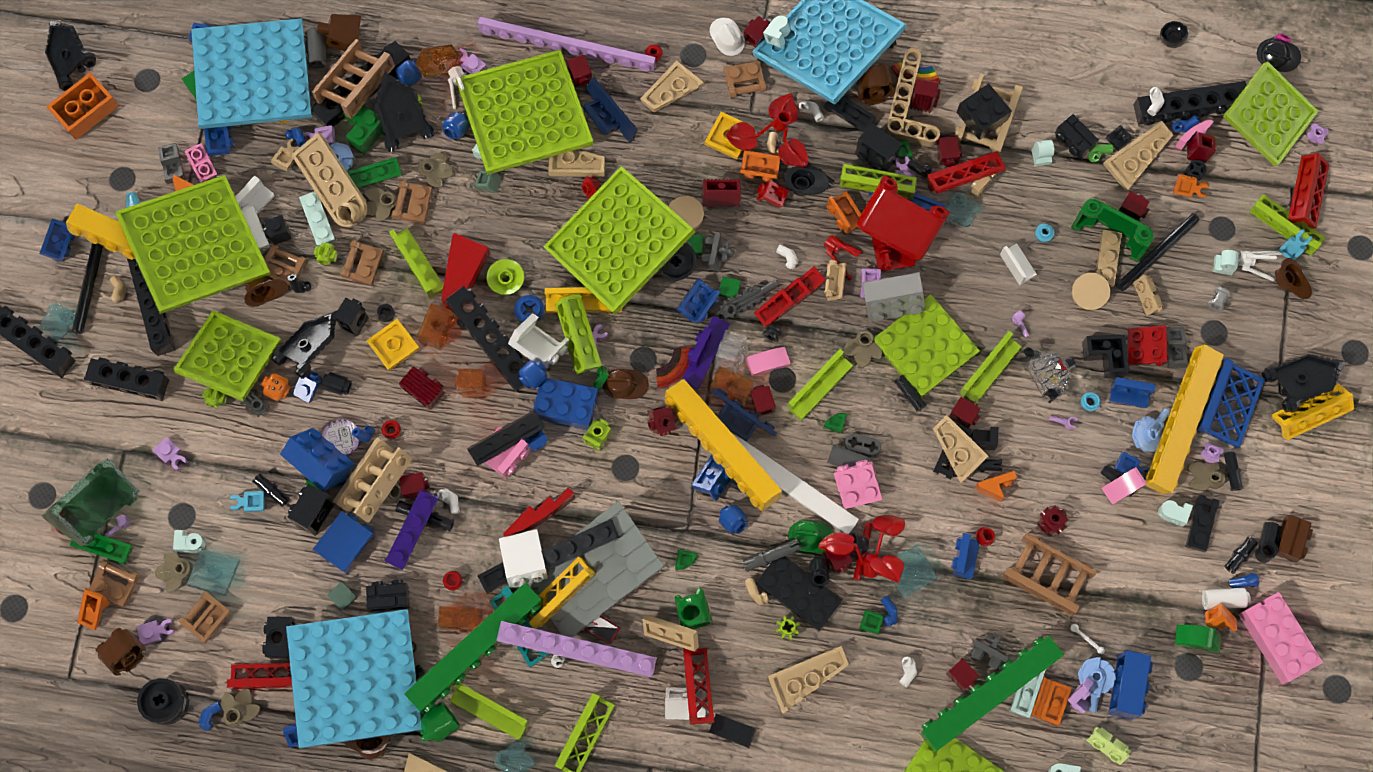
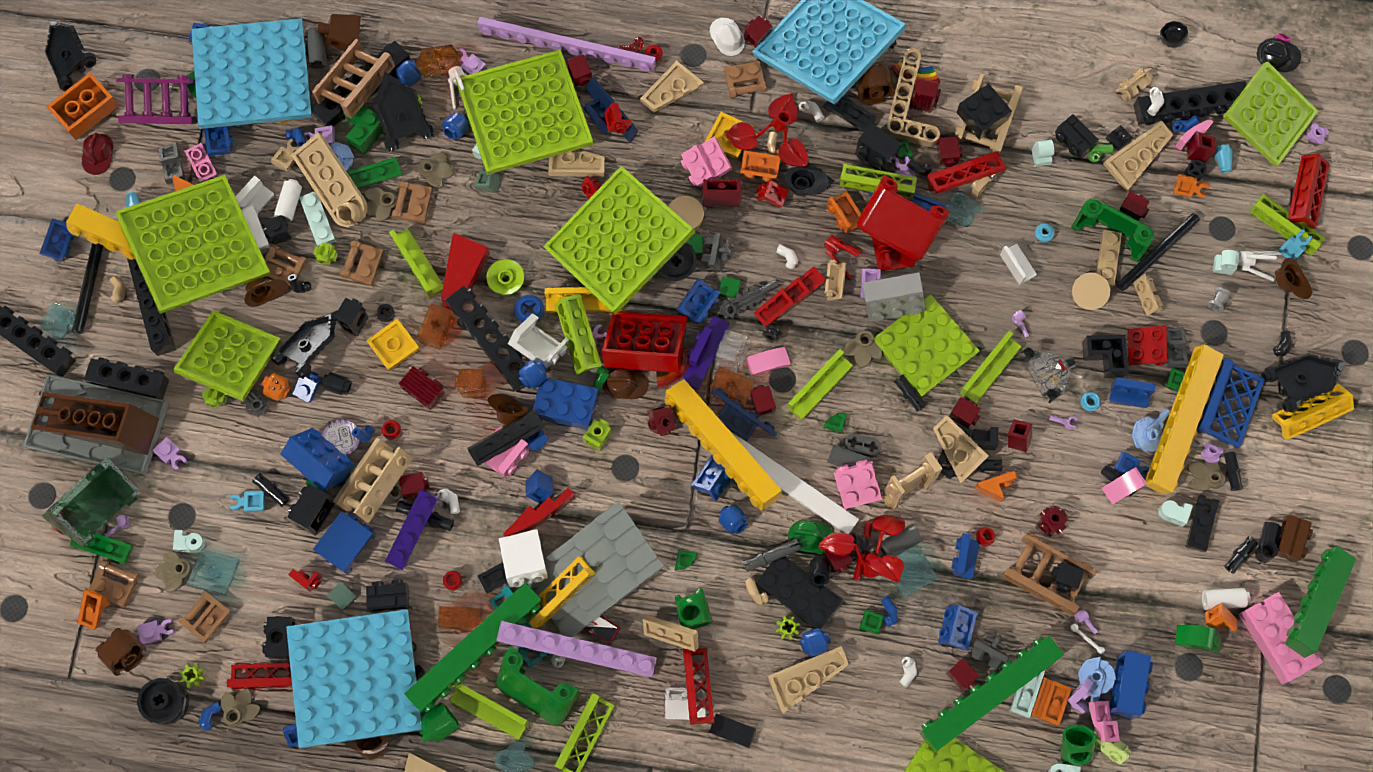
(96, 424): none -> piece
(97, 153): none -> dark red piece
(148, 116): none -> magenta fence
(192, 670): none -> lime gear
(288, 200): none -> white brick
(302, 578): none -> red bracket
(507, 408): none -> reddish brown piece
(539, 486): none -> blue panel
(550, 706): none -> green windscreen
(580, 544): black plate -> none
(614, 119): none -> red bracket
(635, 46): none -> clear red arm
(645, 342): none -> red slope
(706, 162): none -> bright pink plate
(777, 31): light aqua leg -> none
(815, 642): none -> blue head
(898, 544): none -> dark grey pin
(923, 476): none -> tan fence
(957, 627): none -> blue bracket
(1020, 435): none -> dark red brick
(1066, 577): none -> black brick
(1077, 745): none -> green piece
(1082, 616): none -> lavender hand
(1105, 728): none -> bright pink slope
(1140, 79): none -> tan hinge
(1174, 379): none -> green tile
(1224, 158): none -> medium azure cone
(1245, 581): blue arm -> none
(1285, 346): none -> black arm
(1320, 601): none -> green brick

